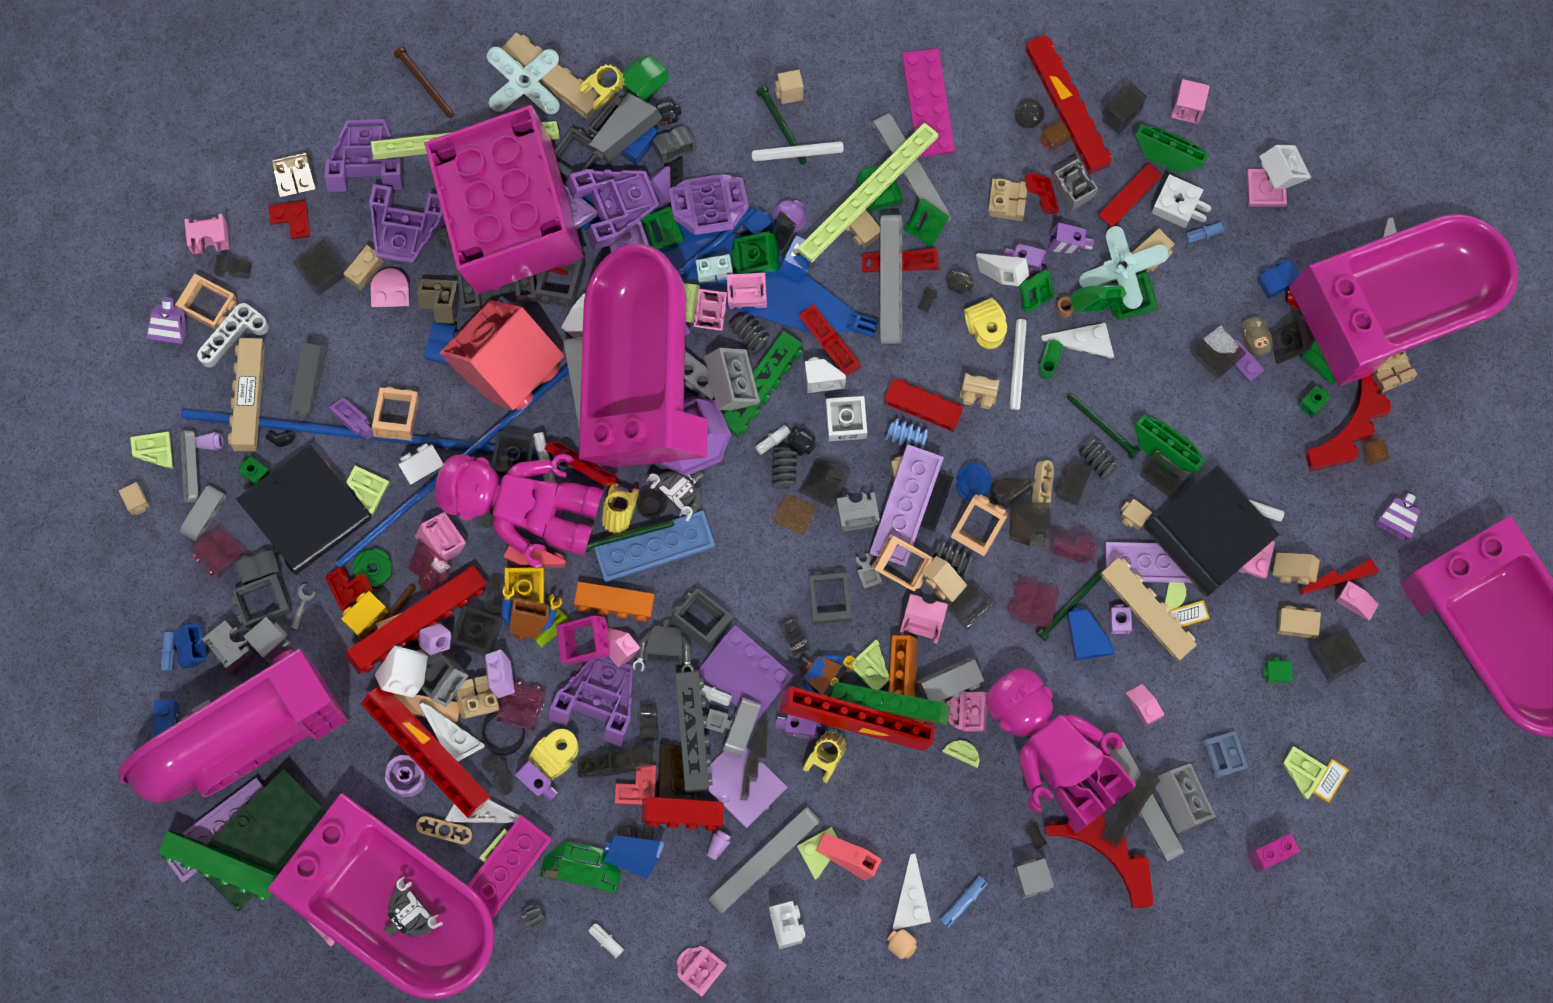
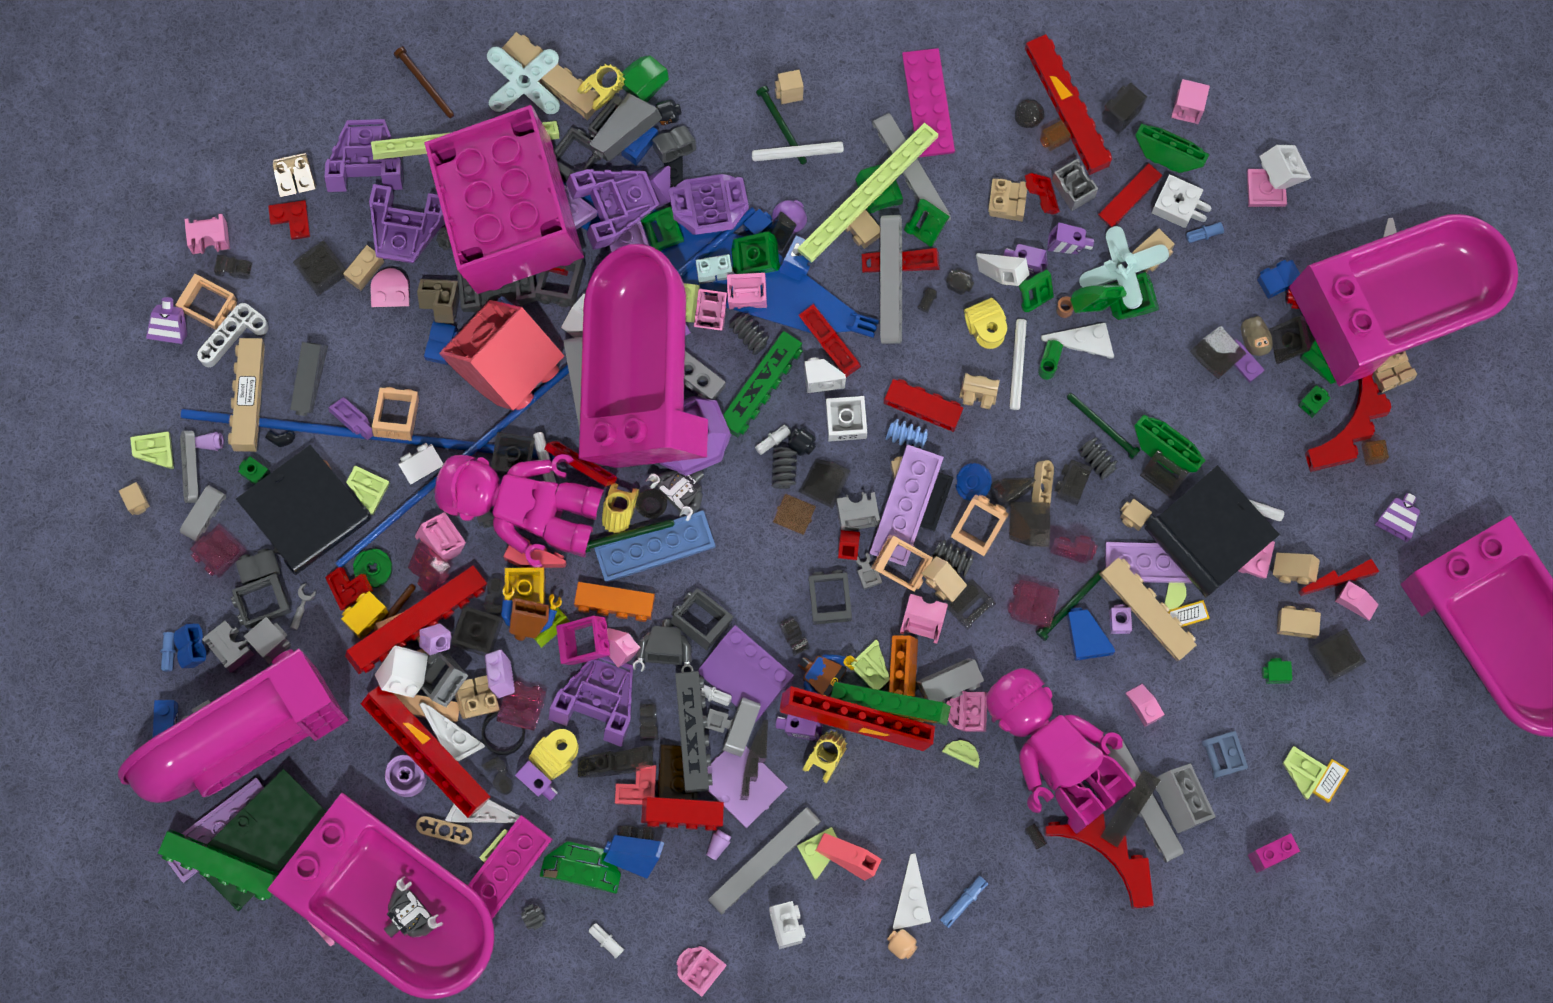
(731, 378): light grey slope -> none
(849, 545): none -> red brick
(1033, 878): light grey piece -> none

